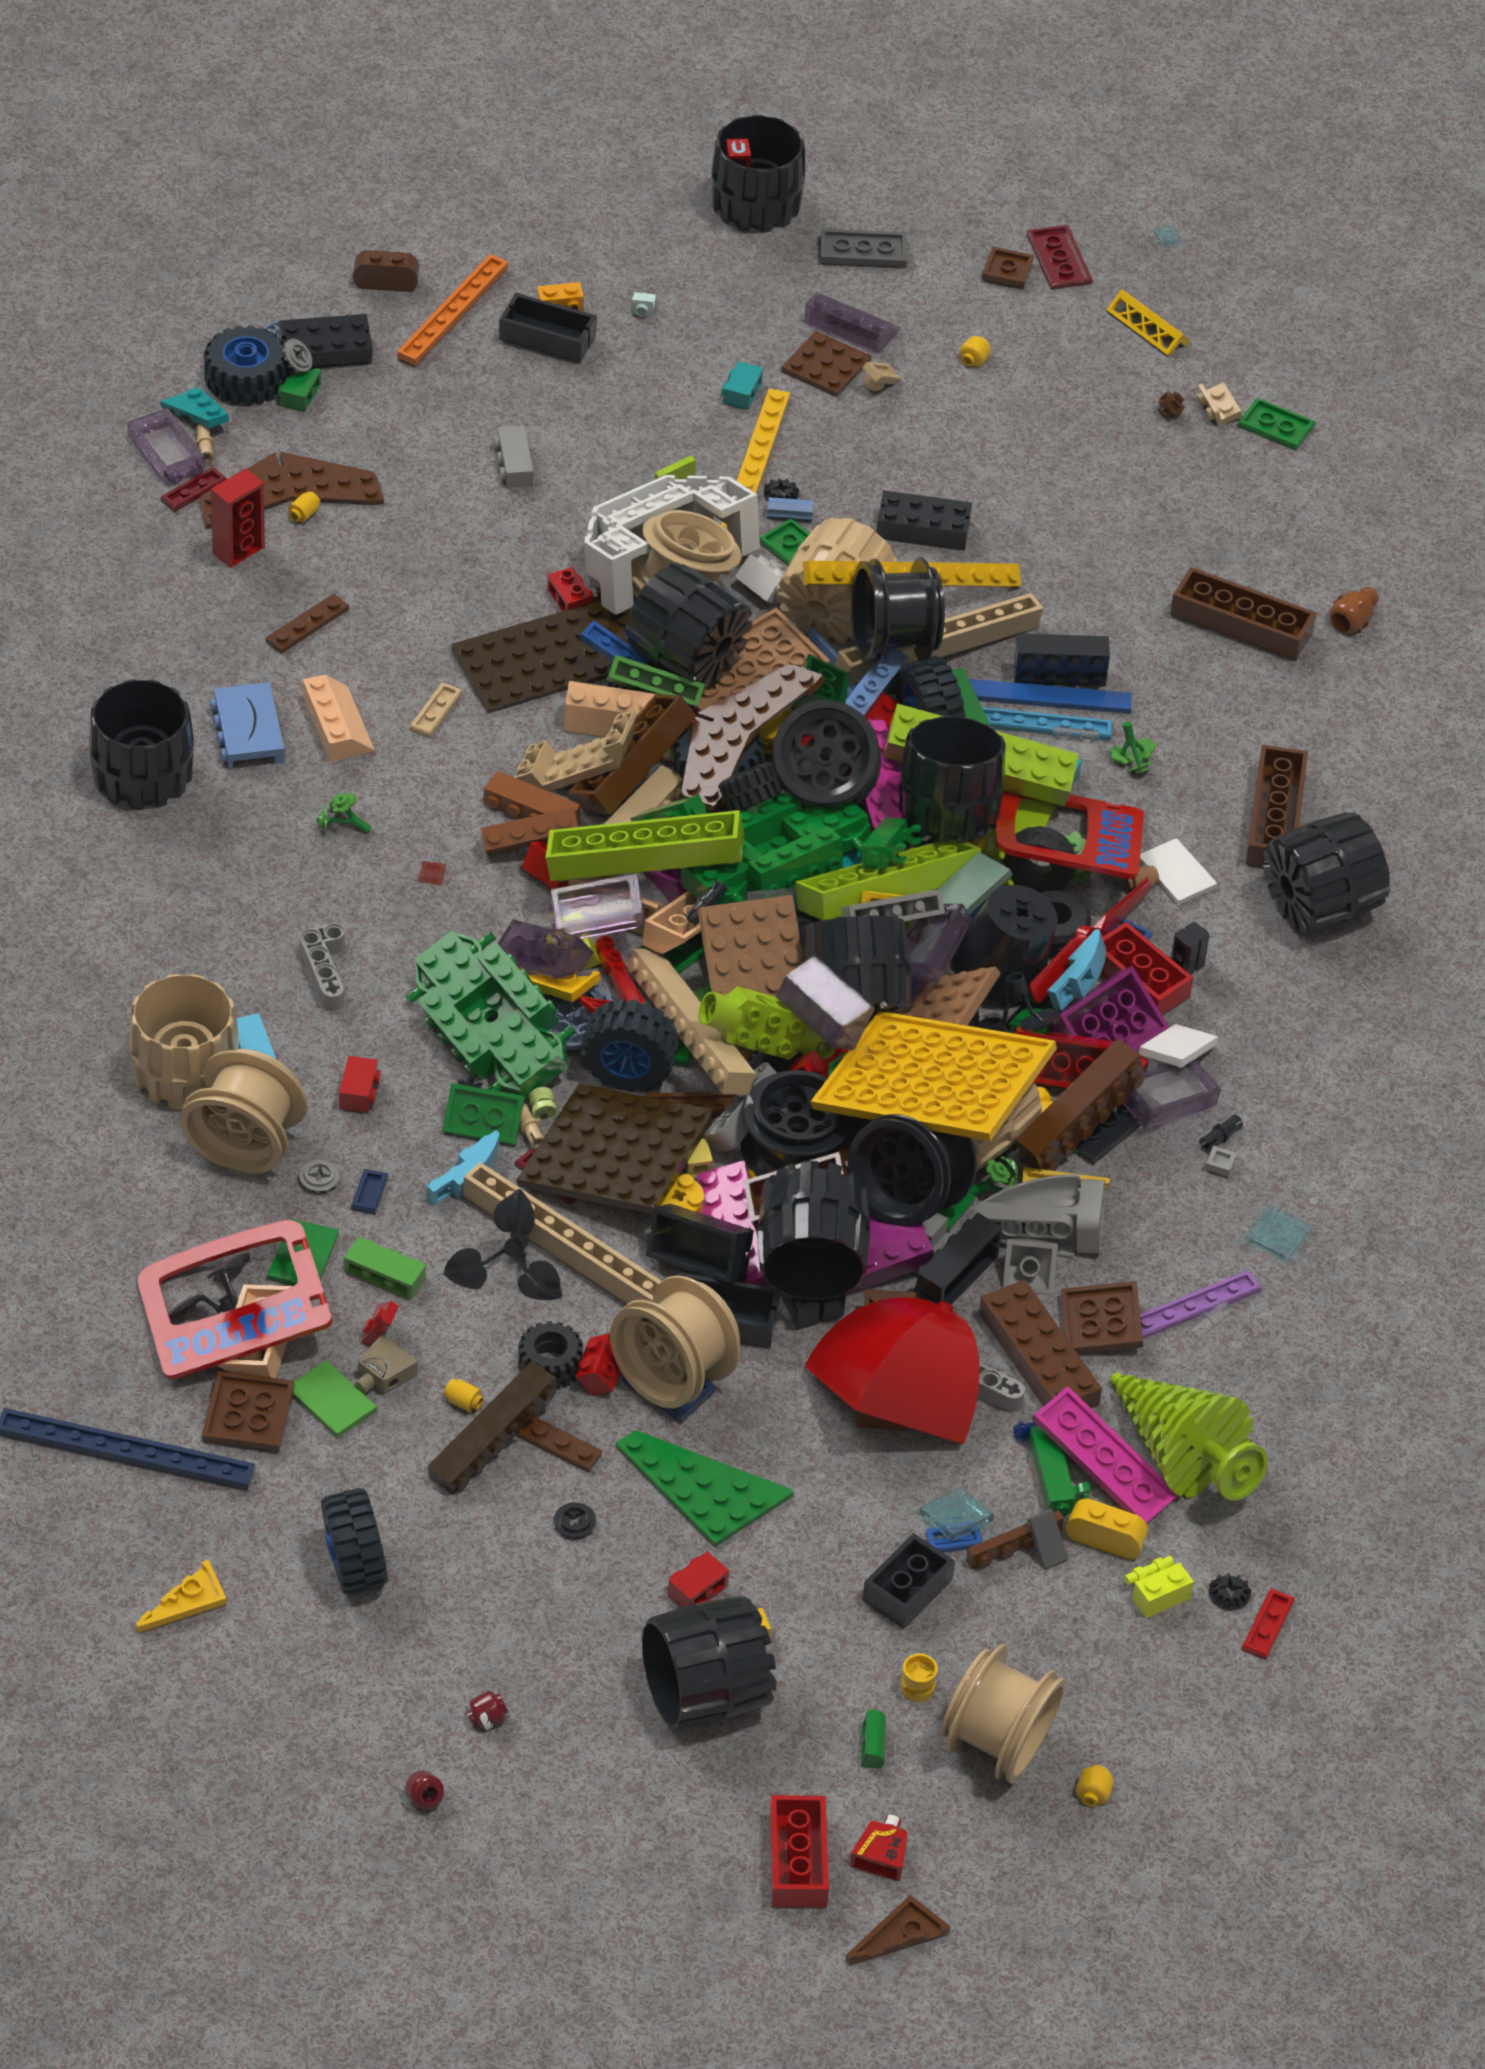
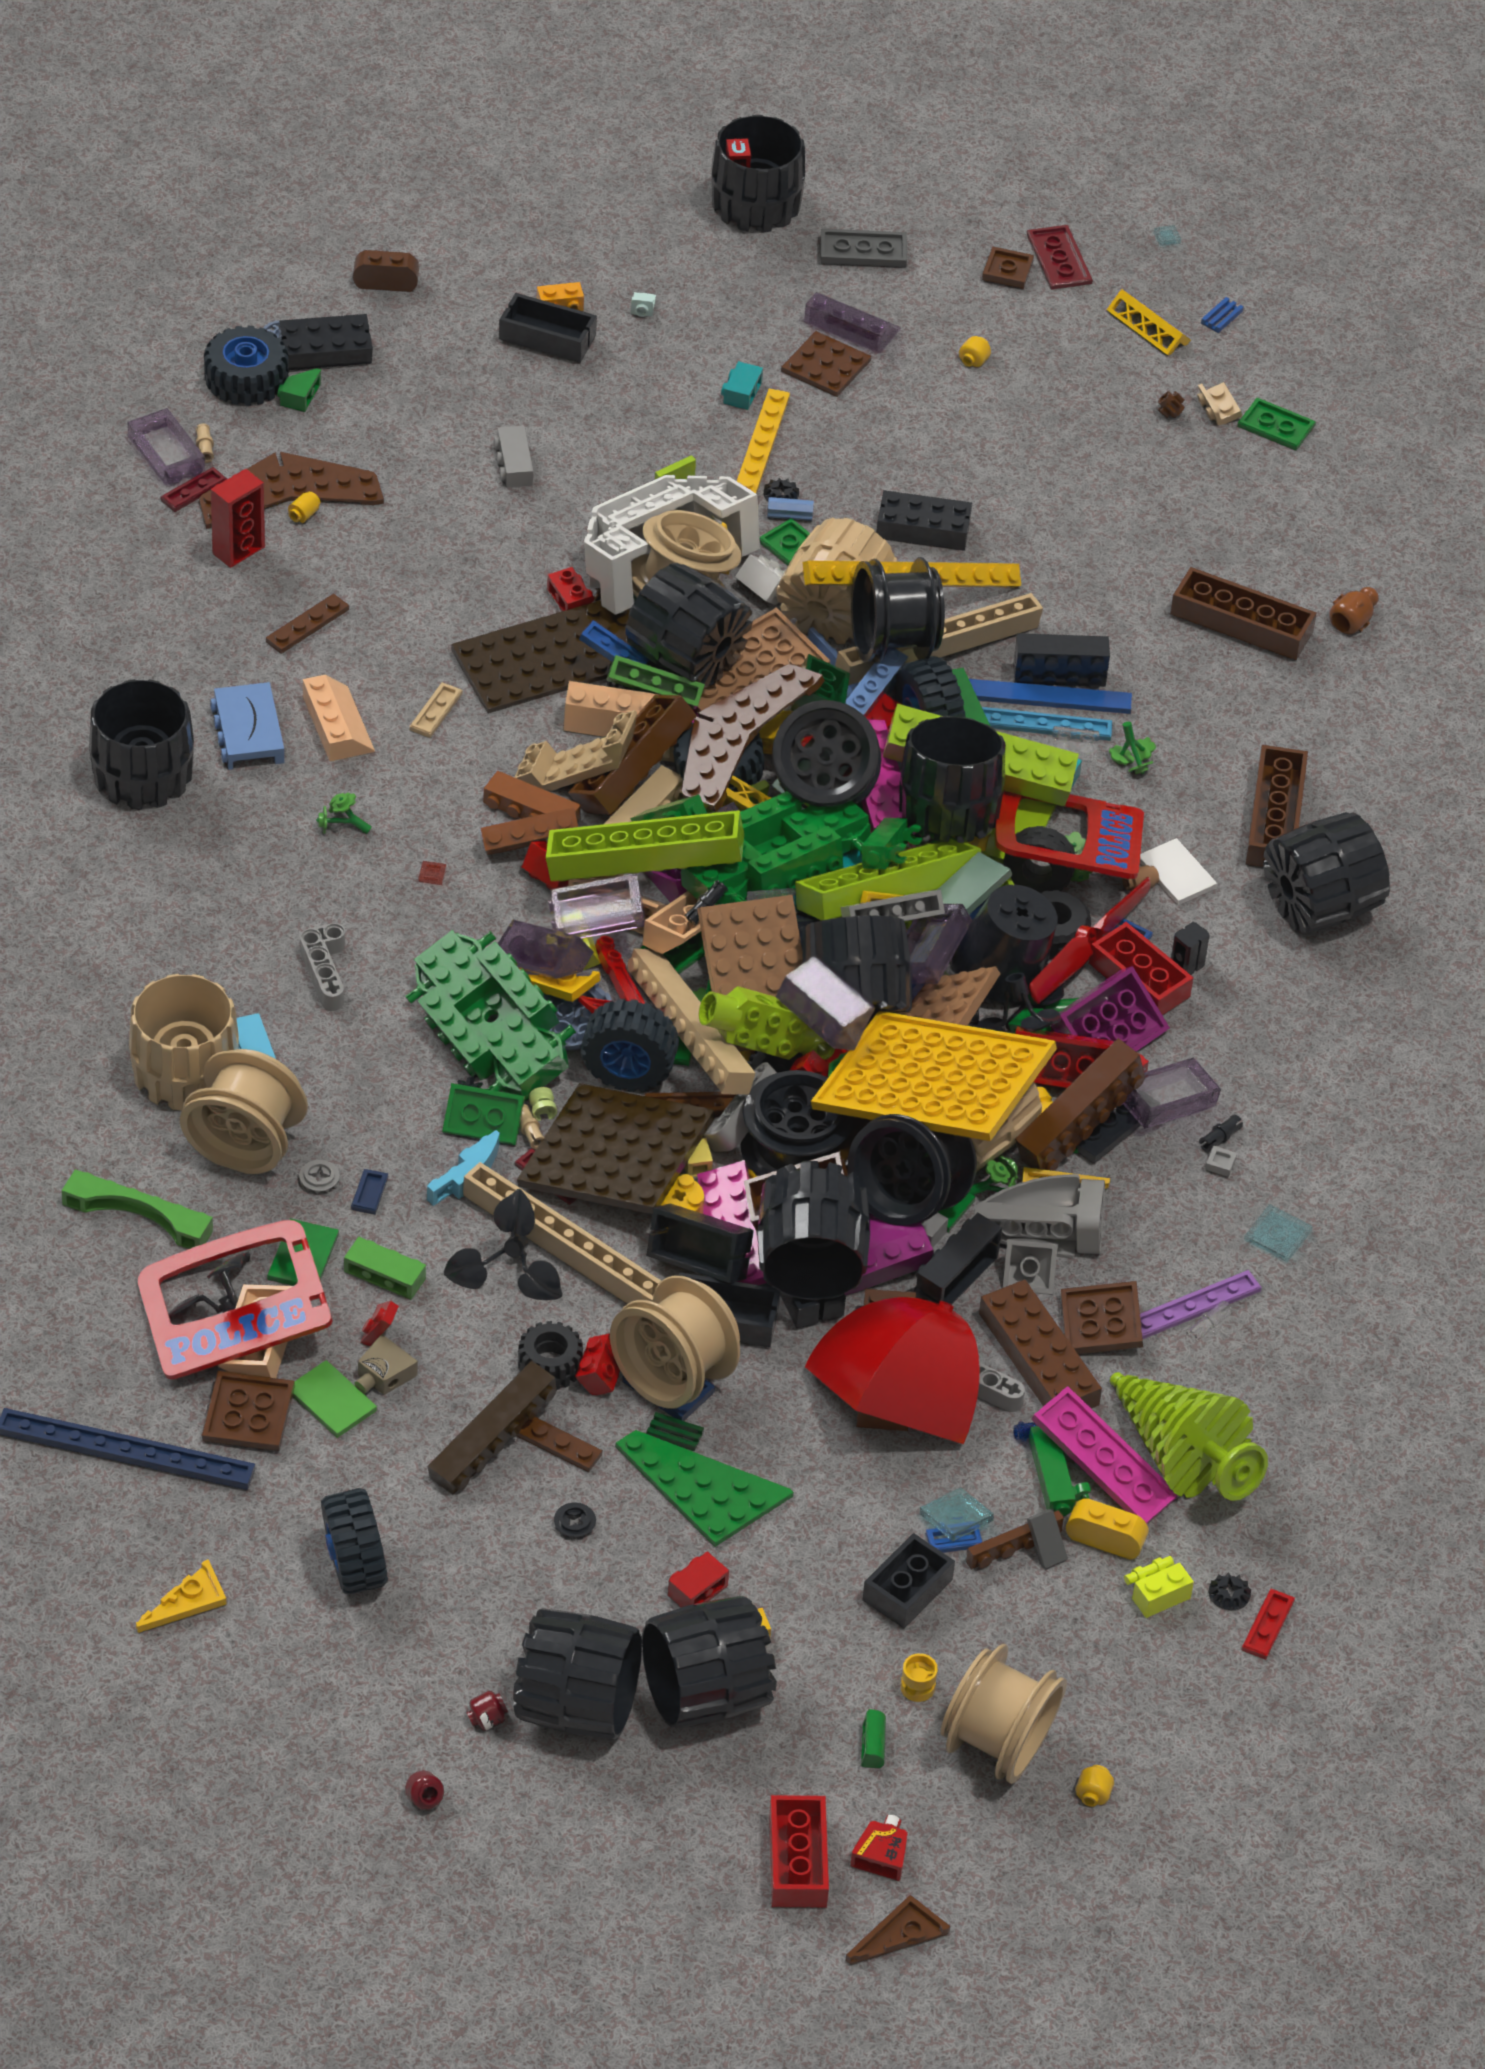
(93, 1193): none -> bright green arch
(198, 407): teal wing -> none
(303, 361): light grey gear -> none
(359, 1083): red brick -> none
(452, 310): orange plate -> none
(463, 1395): yellow brick -> none
(578, 1673): none -> black wheel
(675, 1427): none -> dark green tile
(751, 787): black tyre -> none
(878, 375): tan tile -> none
(1082, 974): medium azure slope -> none
(1178, 1045): white tile -> none
(1225, 302): none -> blue tile

